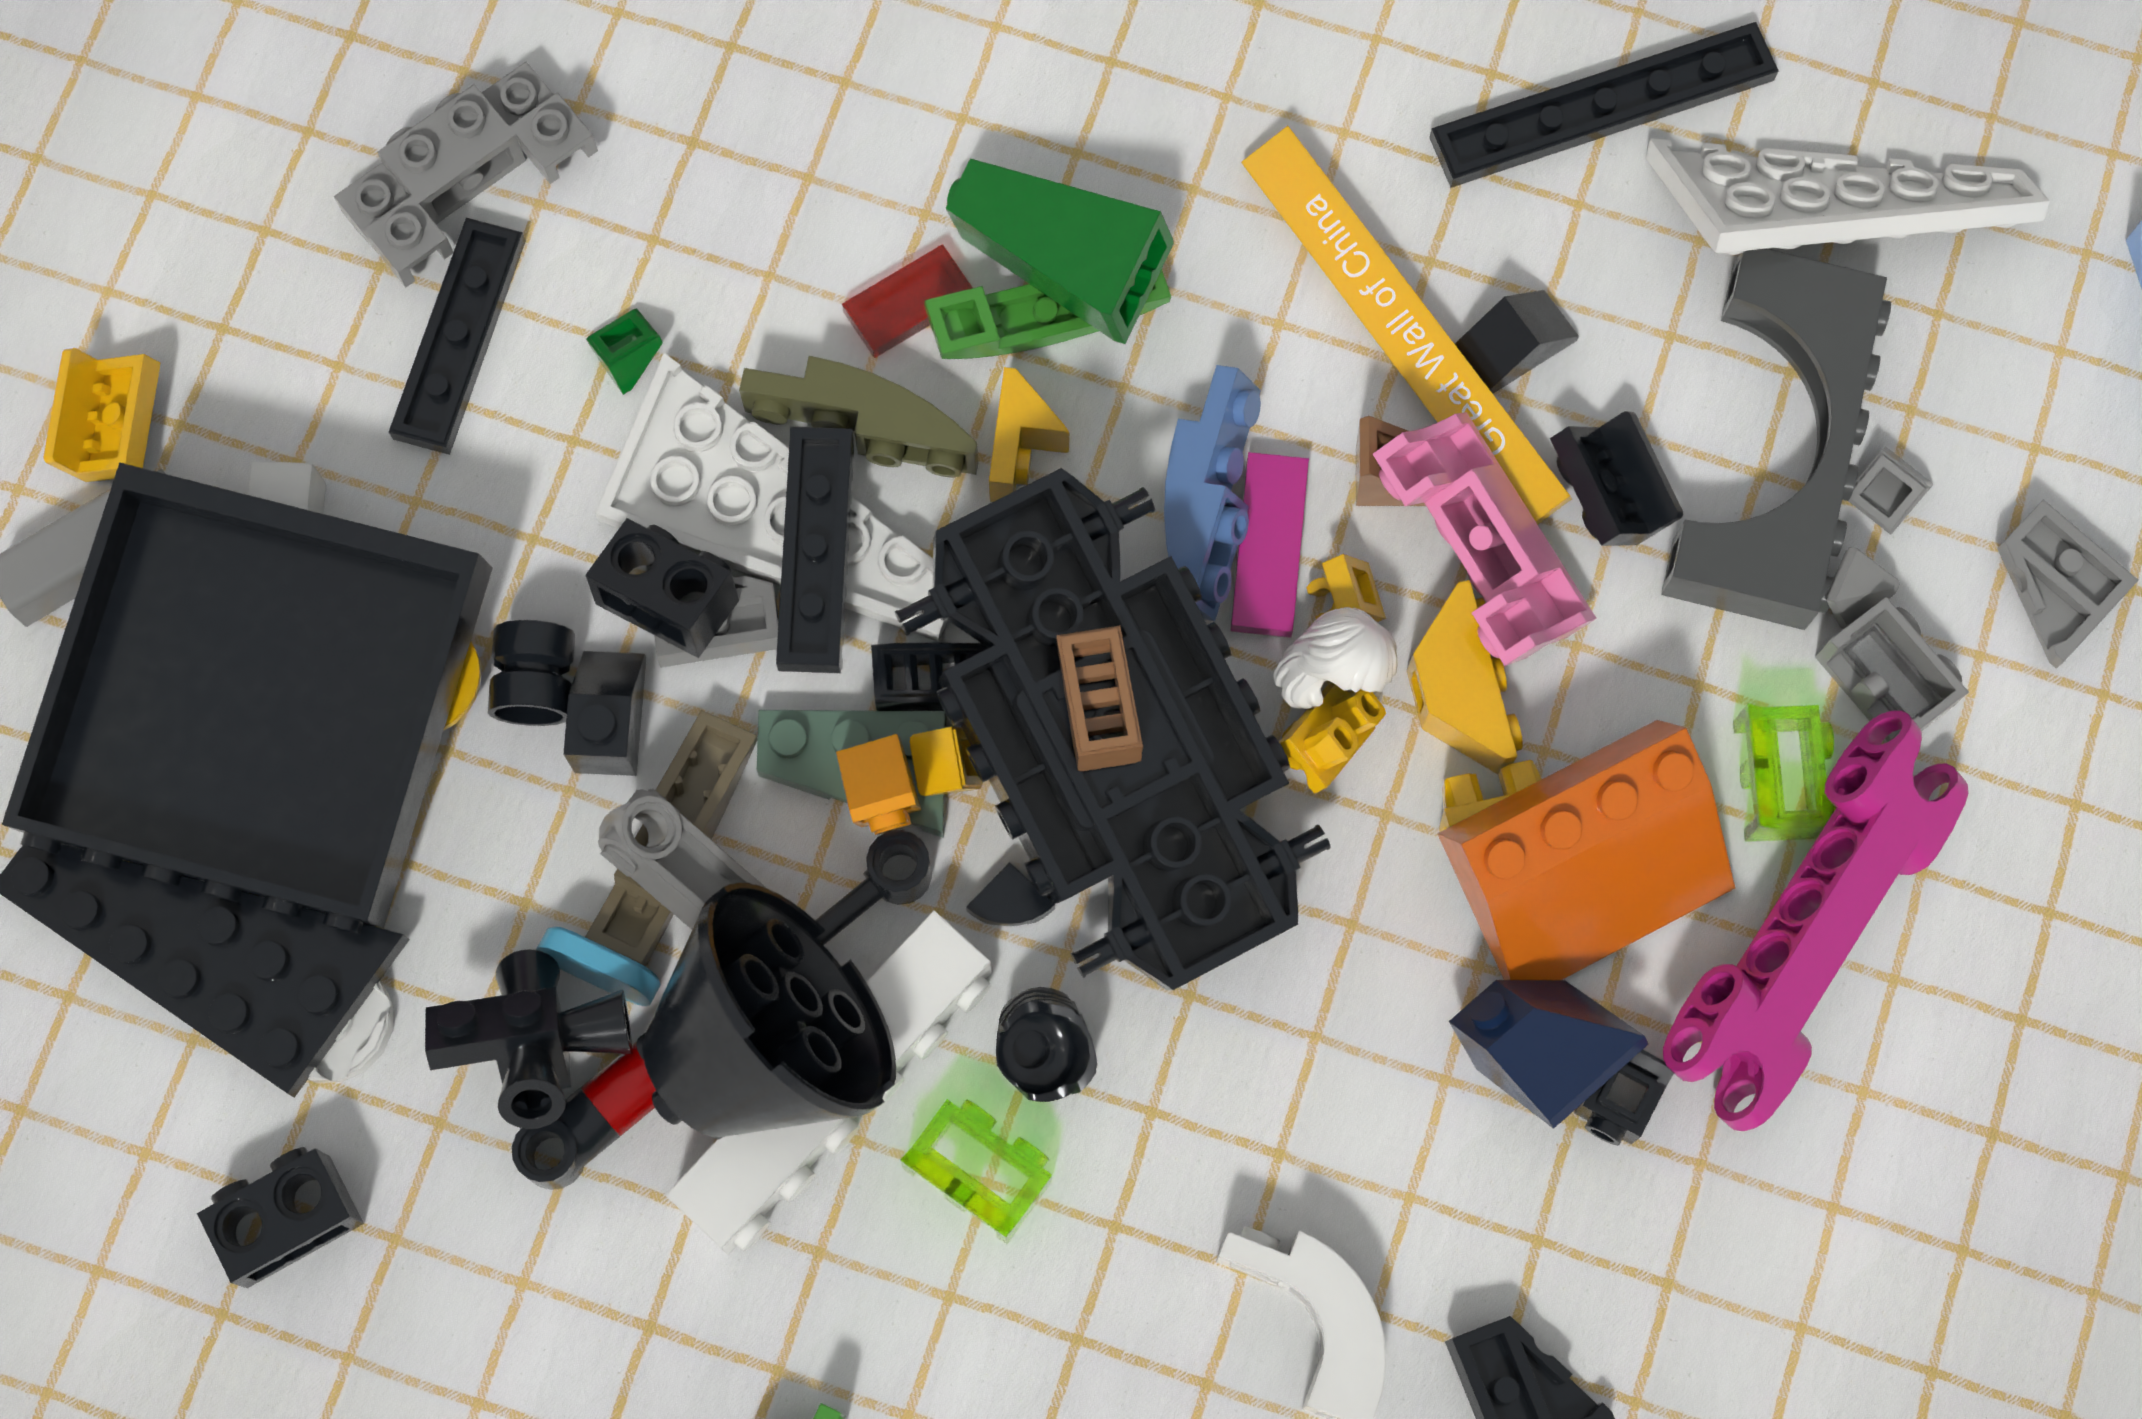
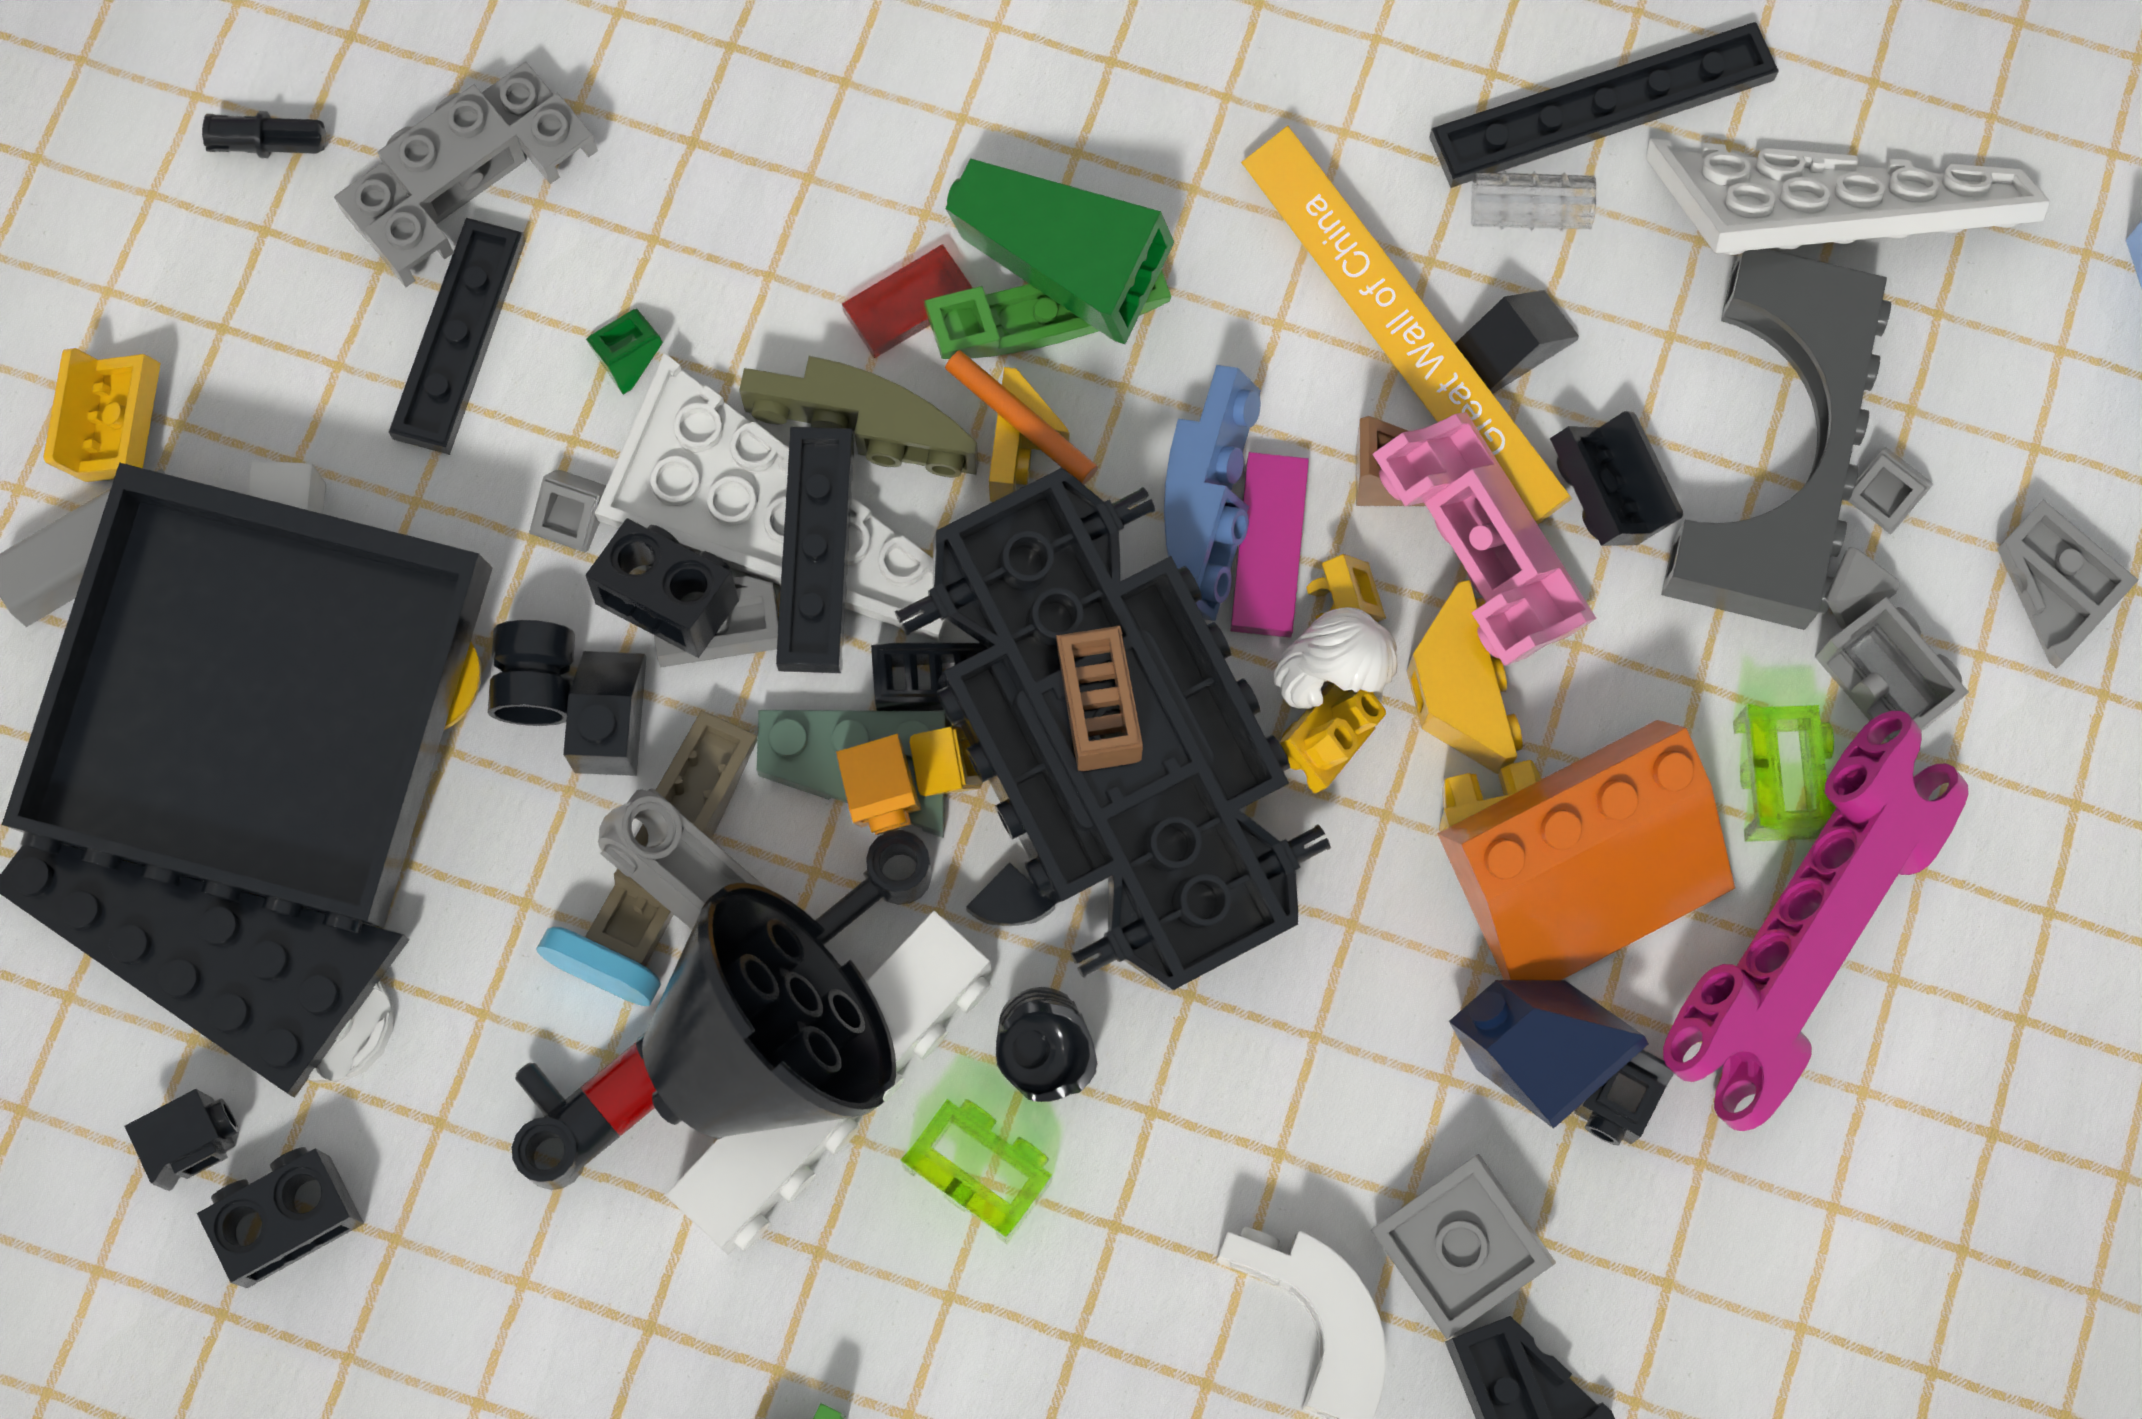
(183, 1137): none -> black window
(262, 134): none -> black axle
(526, 1036): black brick -> none
(567, 510): none -> light grey slope
(1021, 417): none -> orange bar
(1463, 1246): none -> light grey hinge
(1533, 200): none -> clear axle

